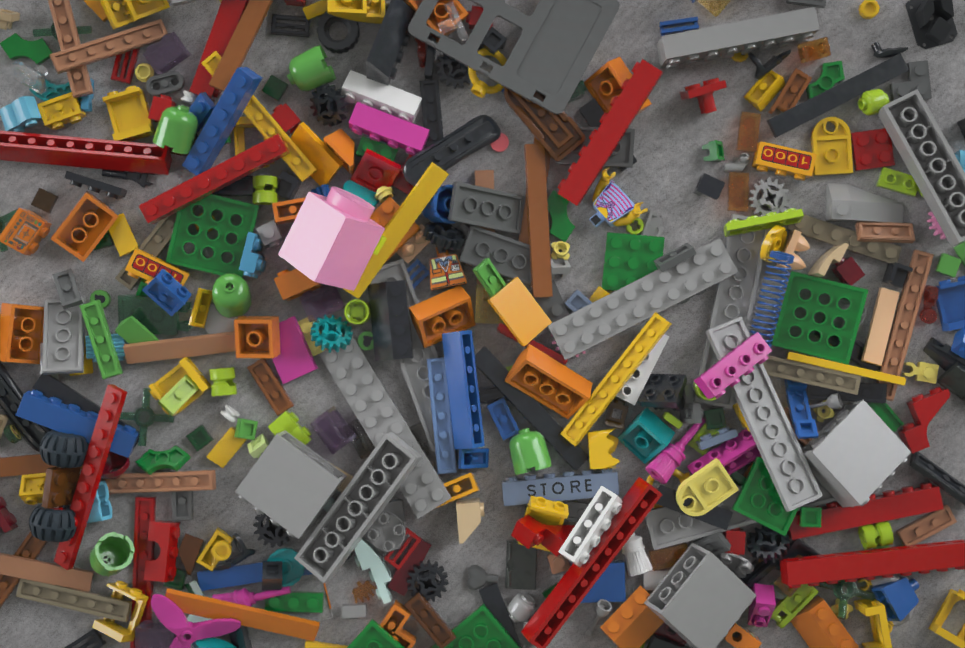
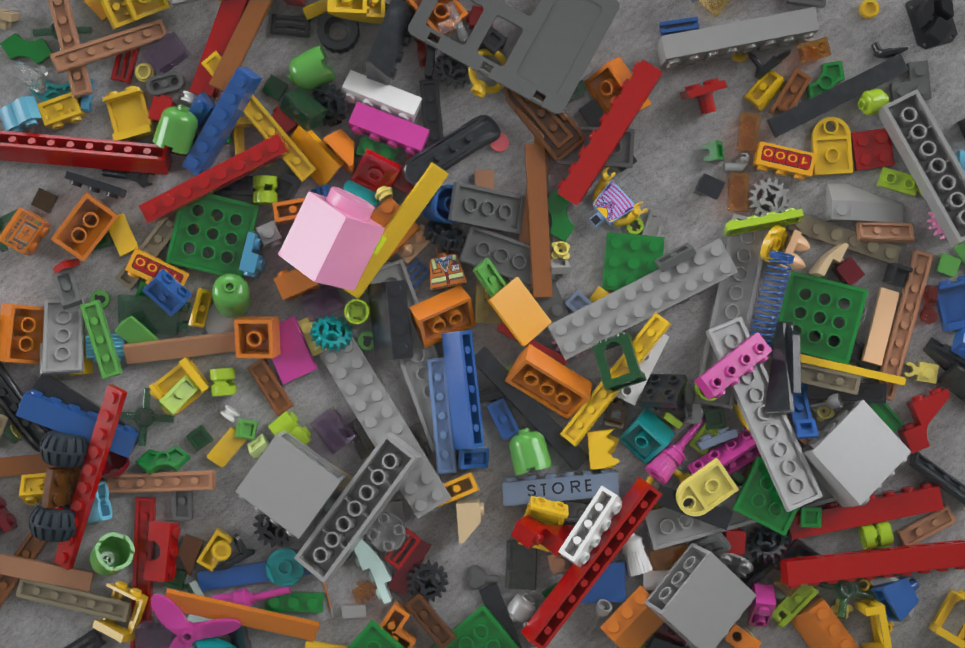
(65, 265): none -> red tile
(272, 575): black panel -> none
(303, 109): none -> clear green brick
(634, 377): none -> dark green panel
(784, 371): none -> black wedge

